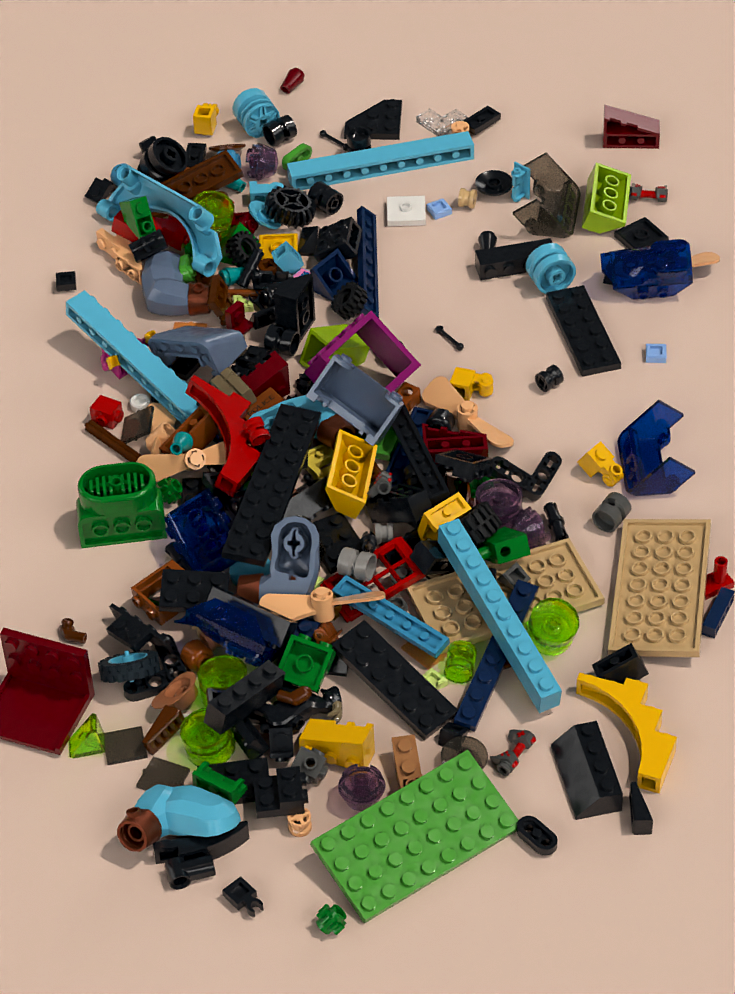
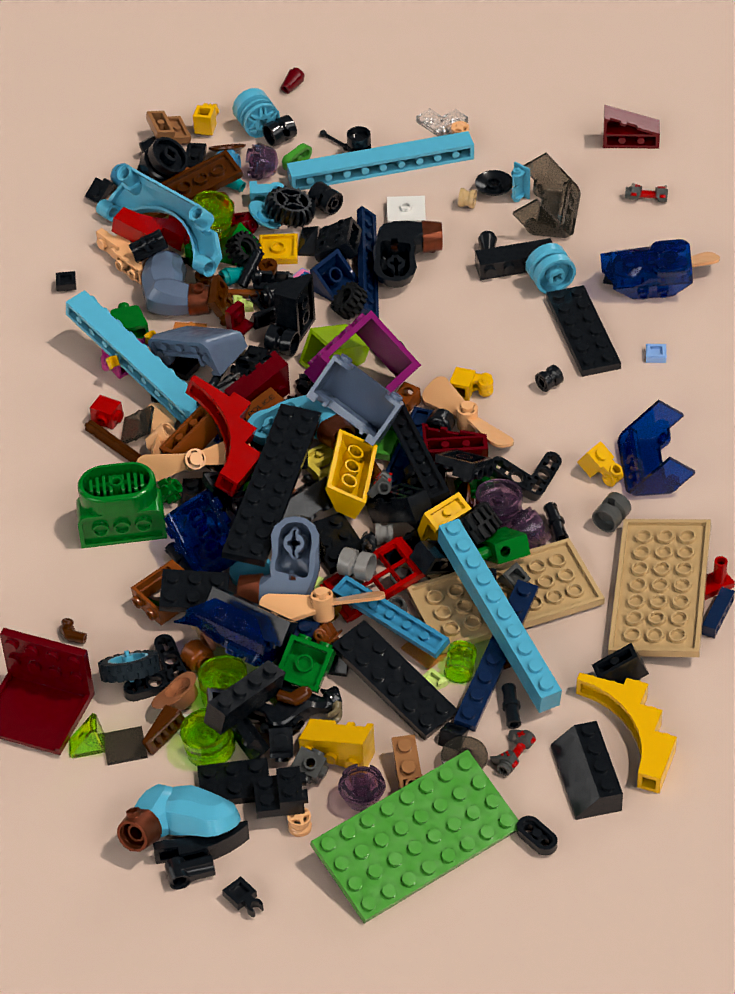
(131, 318): none -> green torso
(134, 633): black bracket -> none
(138, 216): green slope -> none
(139, 402): white tile -> none
(163, 773): clear smoke piece -> none
(168, 126): none -> medium nougat brick
(181, 443): teal cone -> none
(186, 269): bright green plate -> none
(218, 784): green hinge -> none
(230, 382): dark tan brick -> none
(256, 431): red wheel -> none
(287, 258): medium azure brick -> none
(331, 919): green gear -> none
(381, 120): black plate -> none
(397, 246): none -> black piece
(439, 209): light blue tile -> none
(439, 329): black hinge -> none
(482, 119): black plate -> none
(511, 706): none -> black pin
(552, 626): clear neon green wheel -> none
(606, 199): lime slope -> none
(640, 234): black tile -> none
(640, 816): black slope -> none

